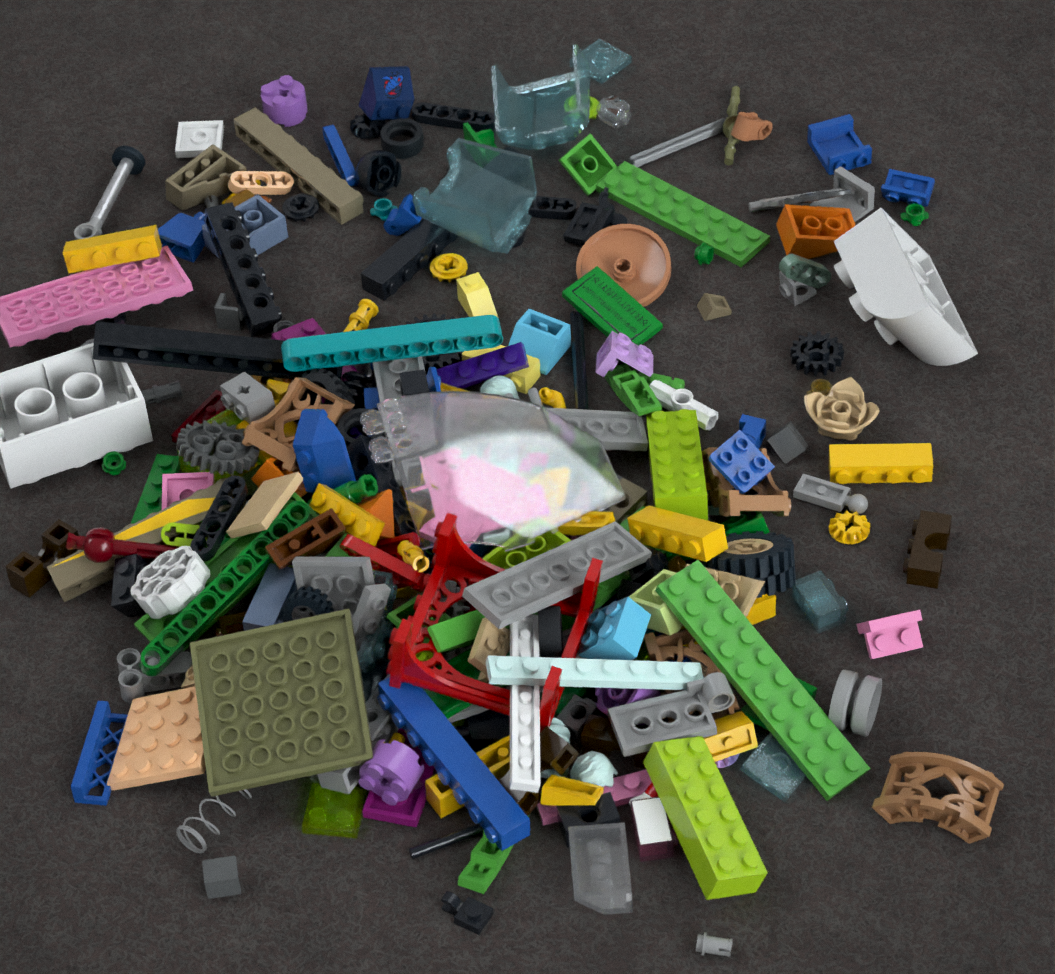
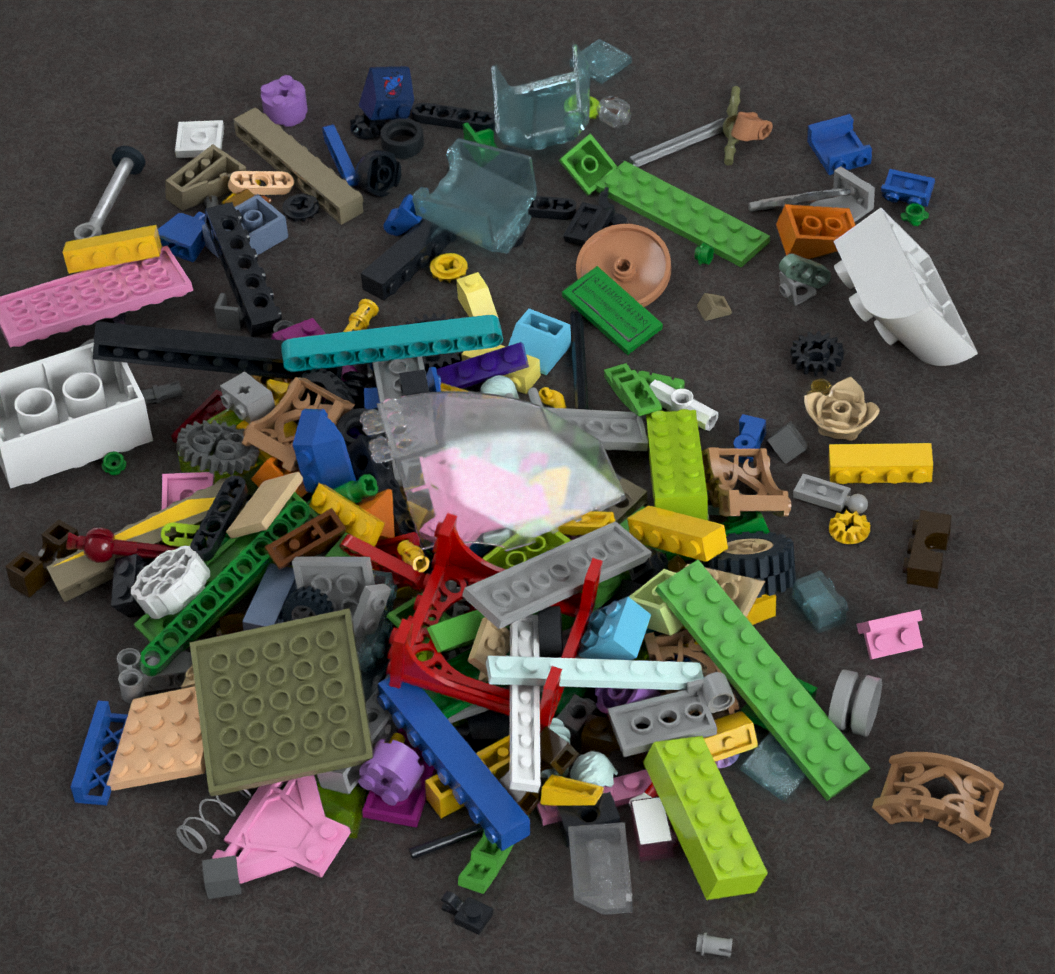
(152, 494): green plate -> none
(284, 831): none -> bright pink plate
(382, 208): teal plate -> none
(621, 348): lavender bracket -> none
(741, 462): bracket -> none

